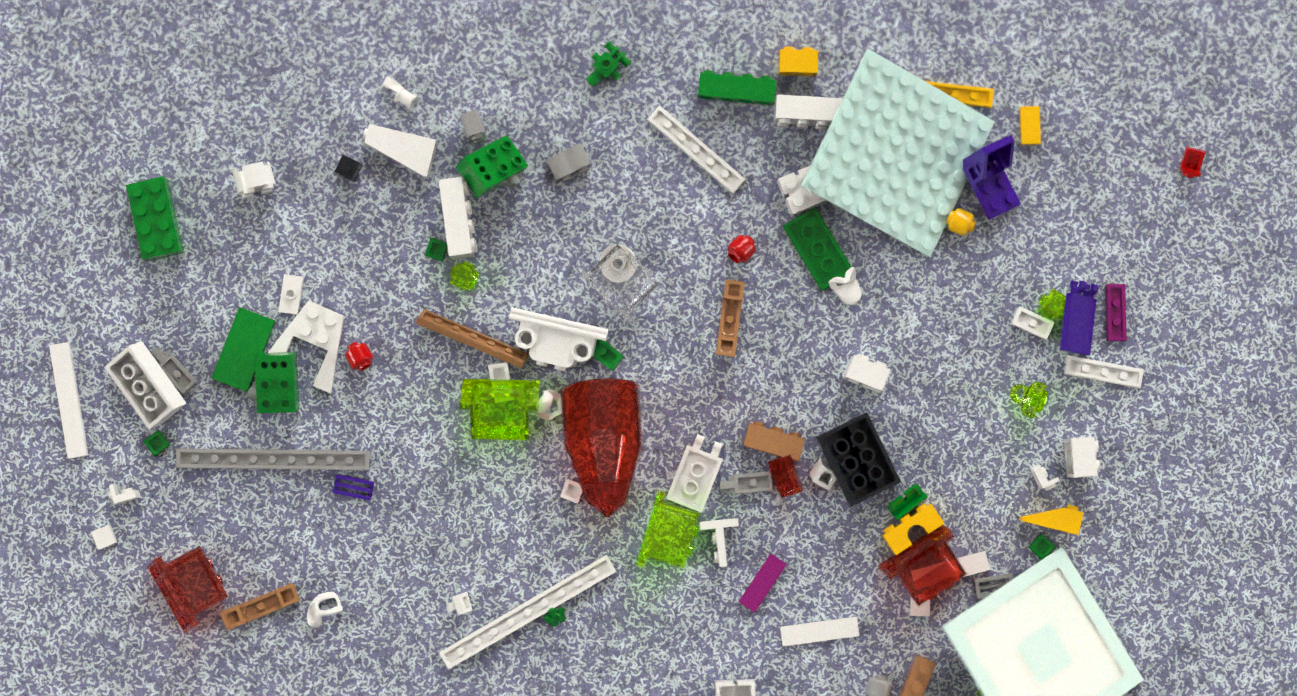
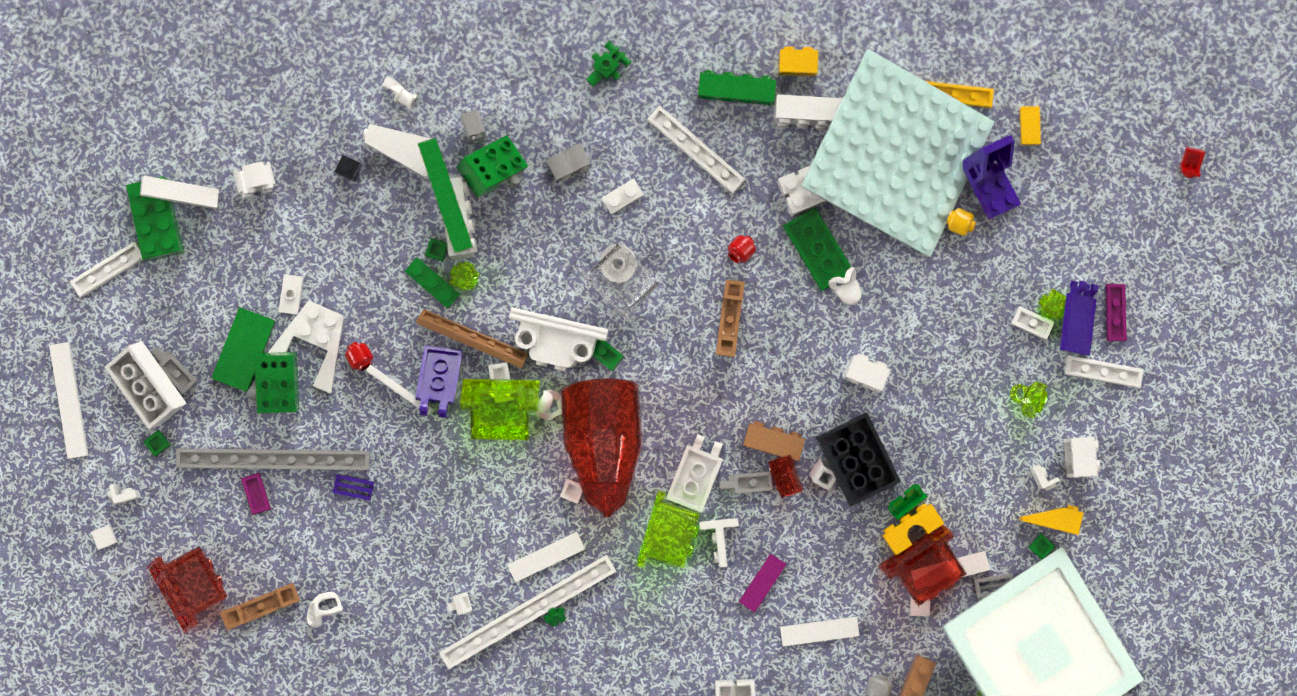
(107, 269): none -> white tile
(179, 192): none -> white tile
(256, 493): none -> magenta tile
(396, 387): none -> white tile
(432, 282): none -> green plate
(438, 378): none -> tile
(445, 195): none -> green tile
(546, 557): none -> white tile
(622, 196): none -> white plate

